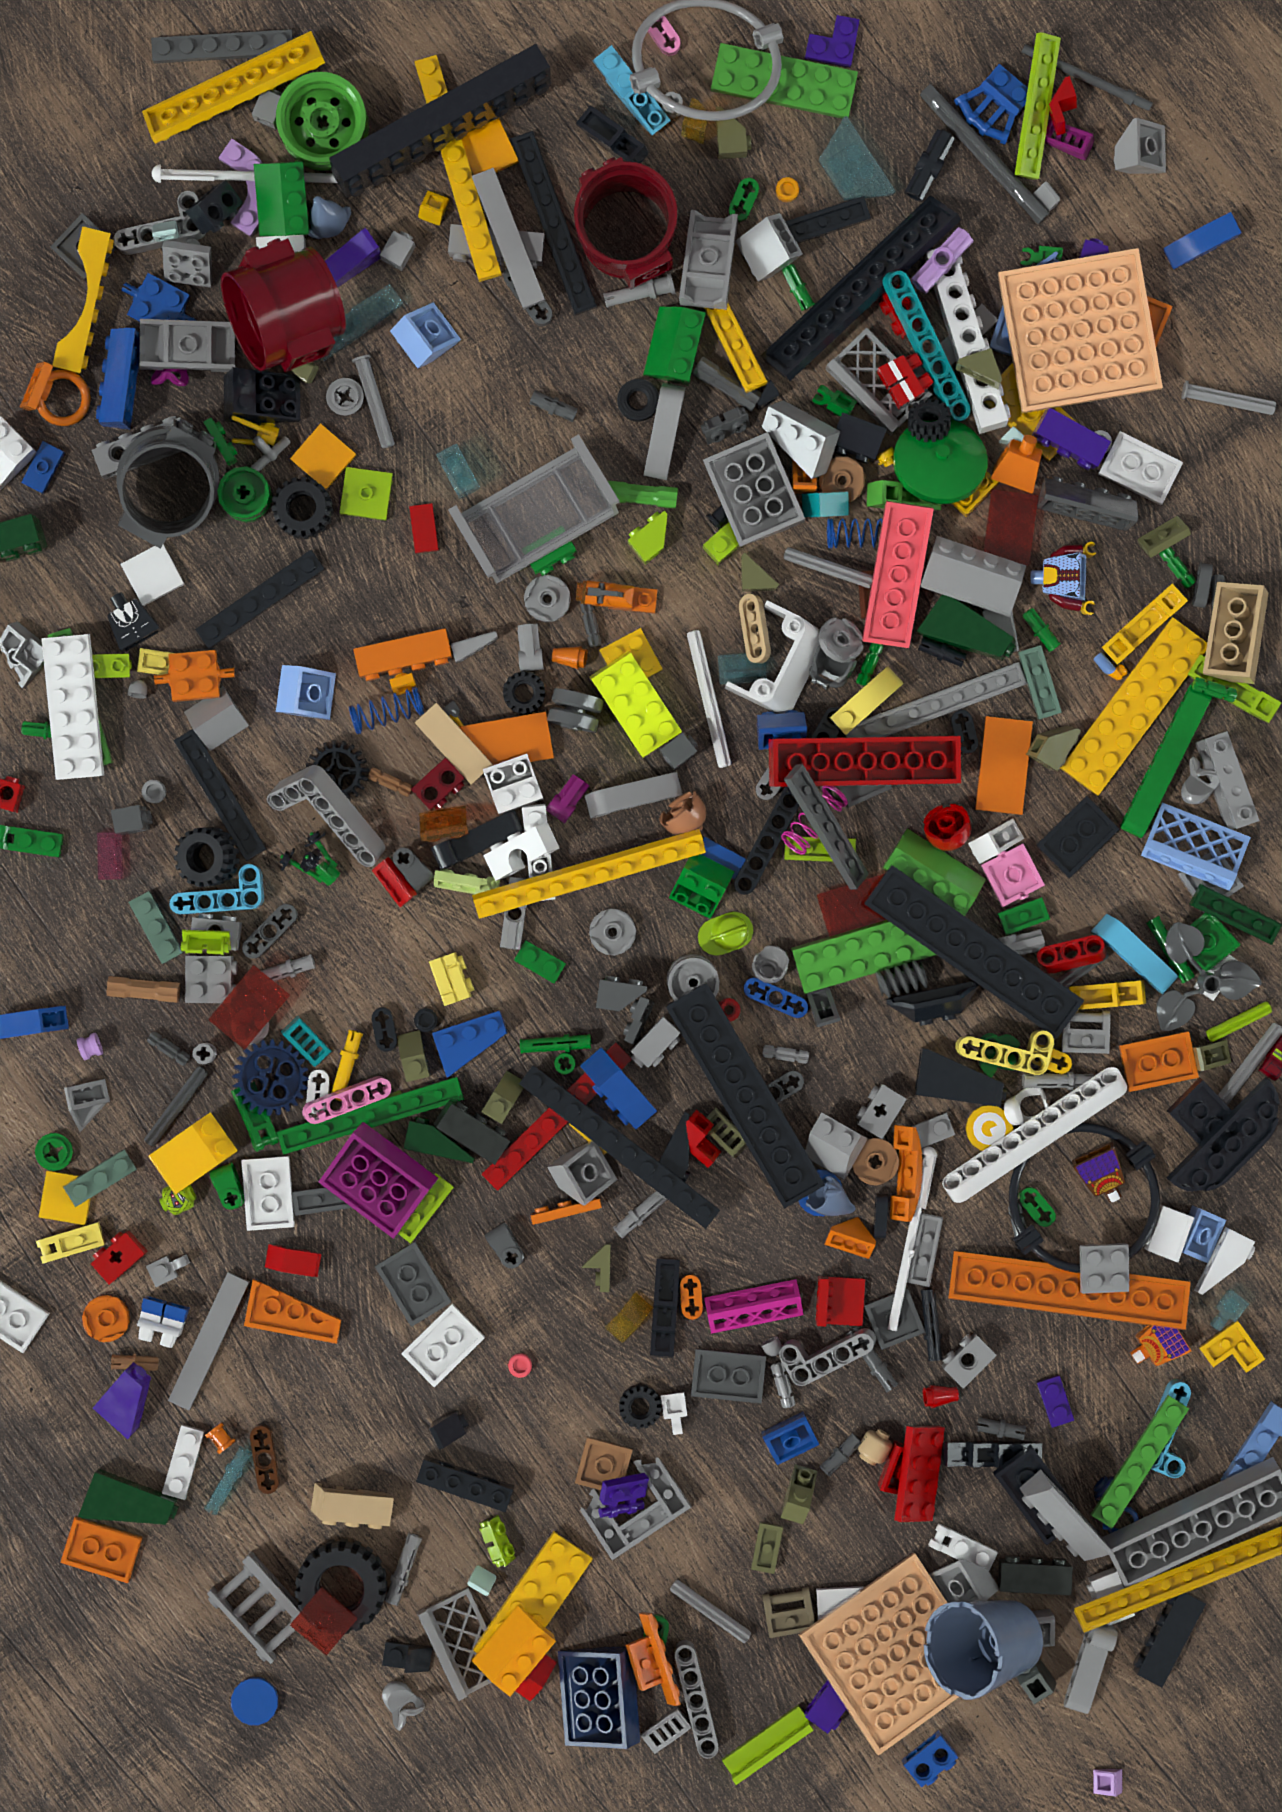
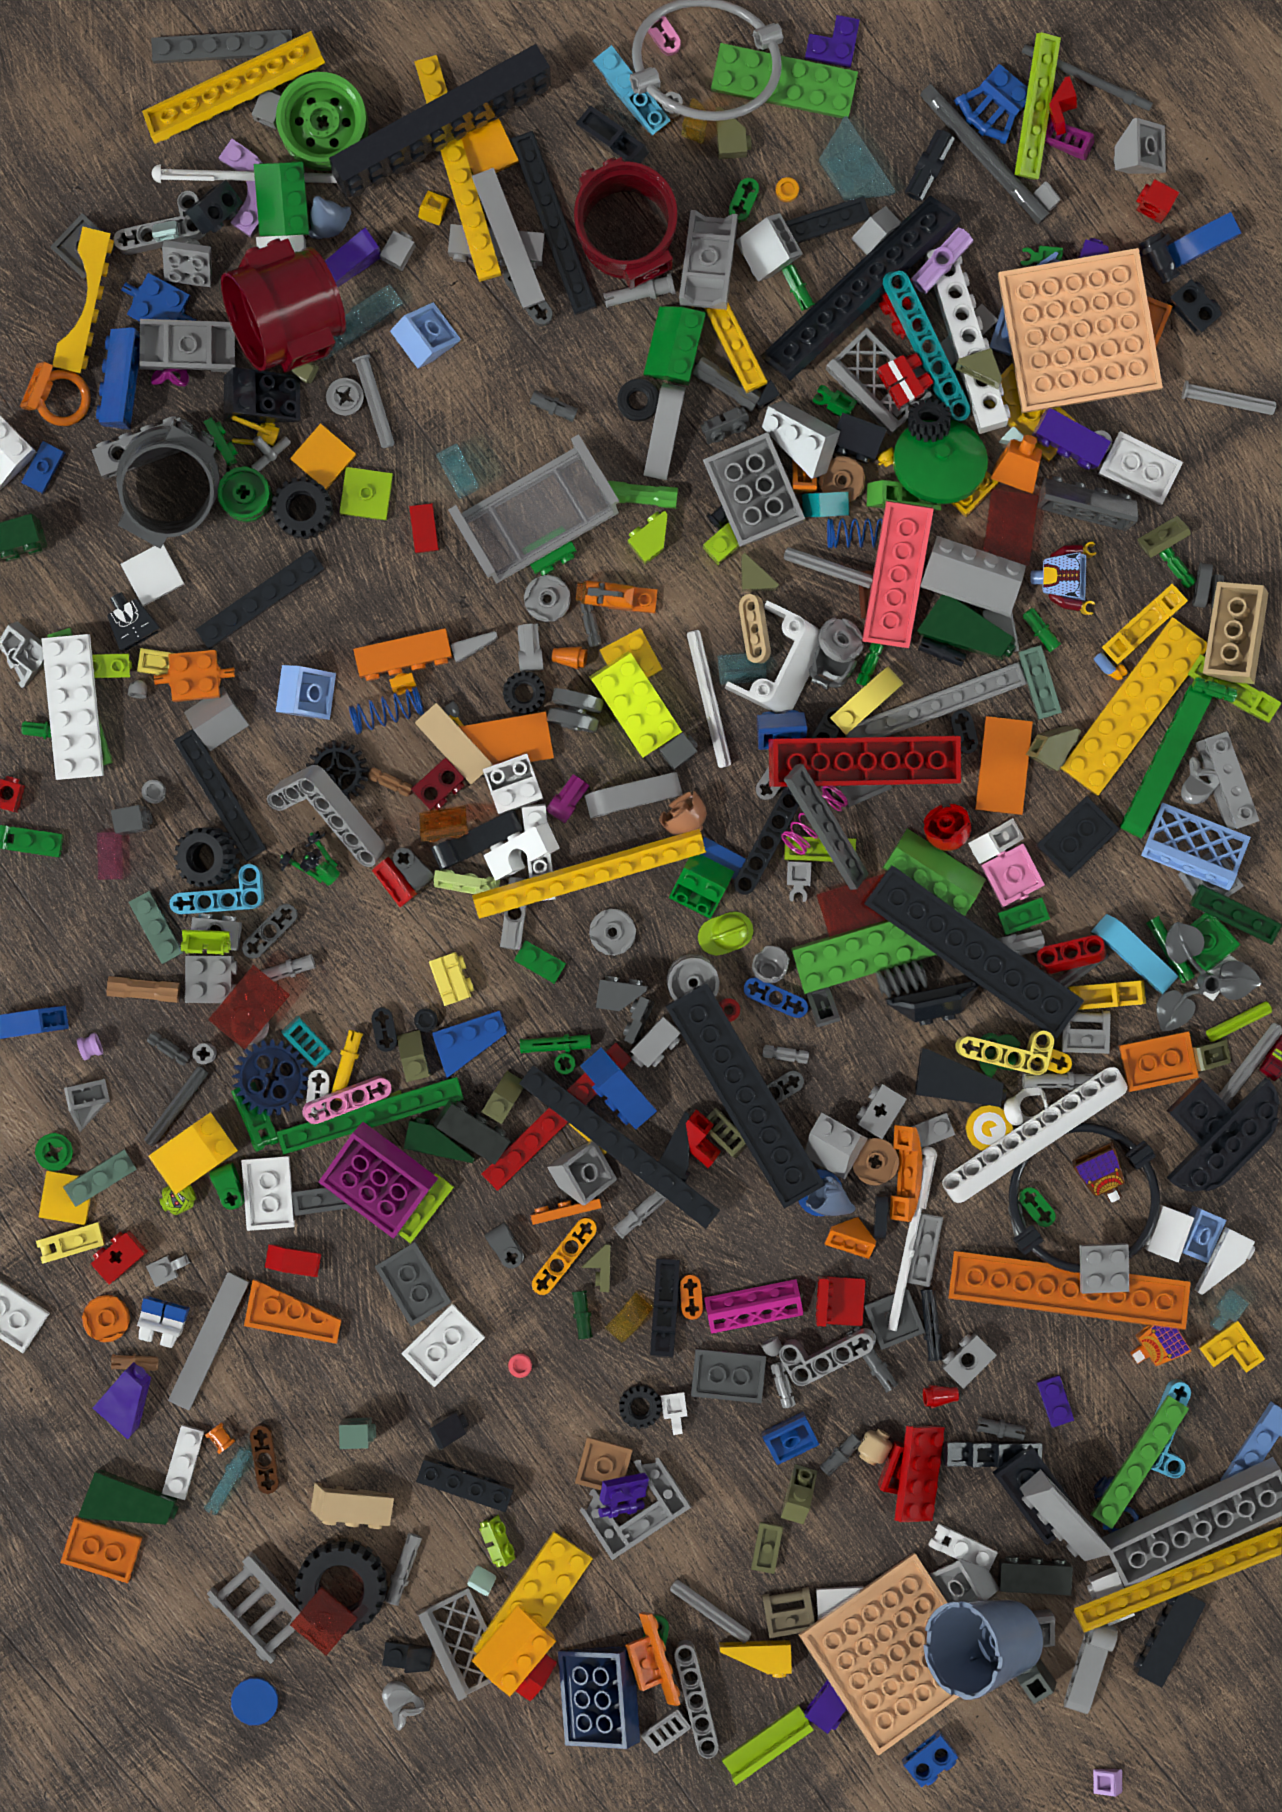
(356, 1433): none -> sand green brick
(562, 1254): none -> light orange beam
(582, 1314): none -> dark green pin
(766, 1656): none -> yellow slope
(798, 875): none -> light grey plate
(875, 230): none -> light grey slope
(1156, 200): none -> red brick
(1158, 254): none -> black piece
(1190, 311): none -> black brick

